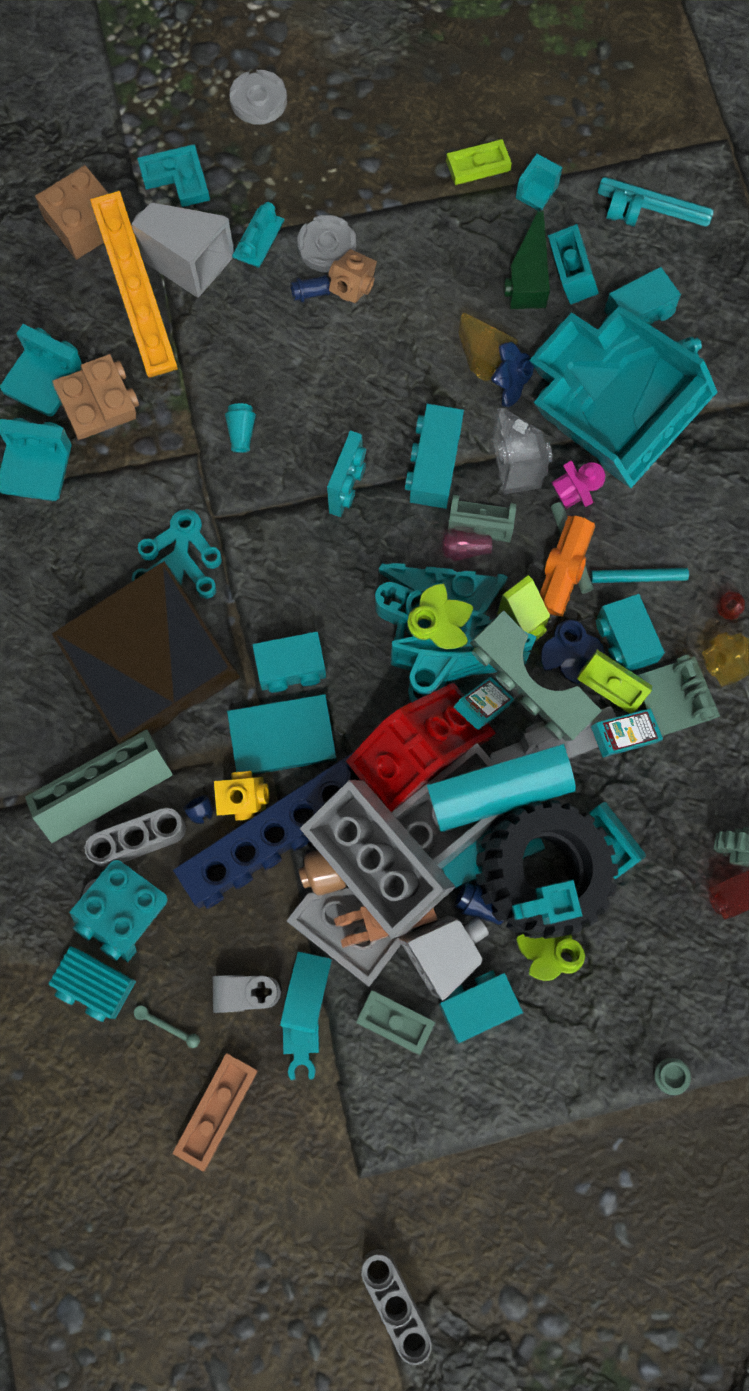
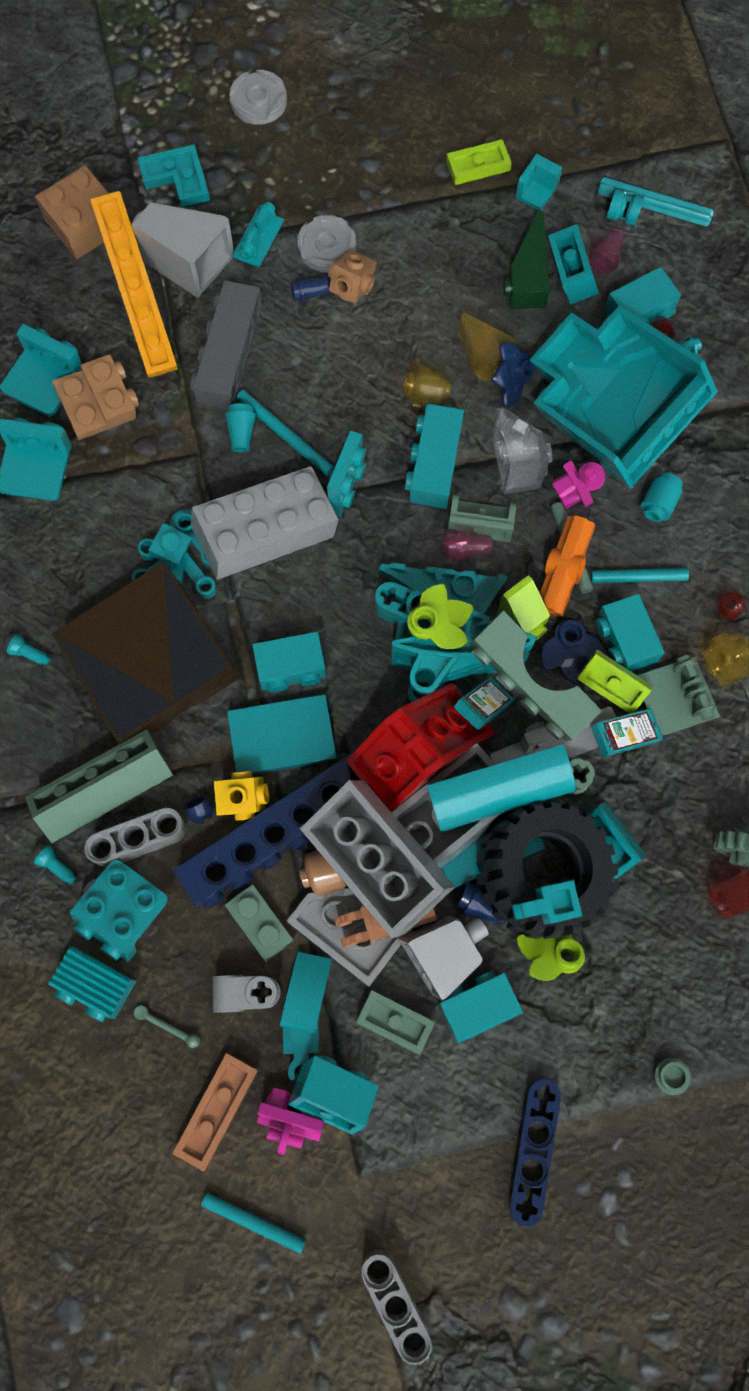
(16, 645): none -> teal piece
(44, 856): none -> teal piece
(170, 545): none -> teal plate
(227, 345): none -> dark grey brick
(253, 1222): none -> teal bar
(259, 923): none -> sand green plate
(263, 522): none -> light grey brick
(275, 1115): none -> dark pink hips
(286, 434): none -> teal bar
(334, 1094): none -> teal brick
(426, 386): none -> clear yellow head
(538, 1151): none -> dark blue beam
(587, 770): none -> sand green bush
(607, 253): none -> clear pink cone
(662, 497): none -> teal brick
(663, 325): none -> clear red hinge

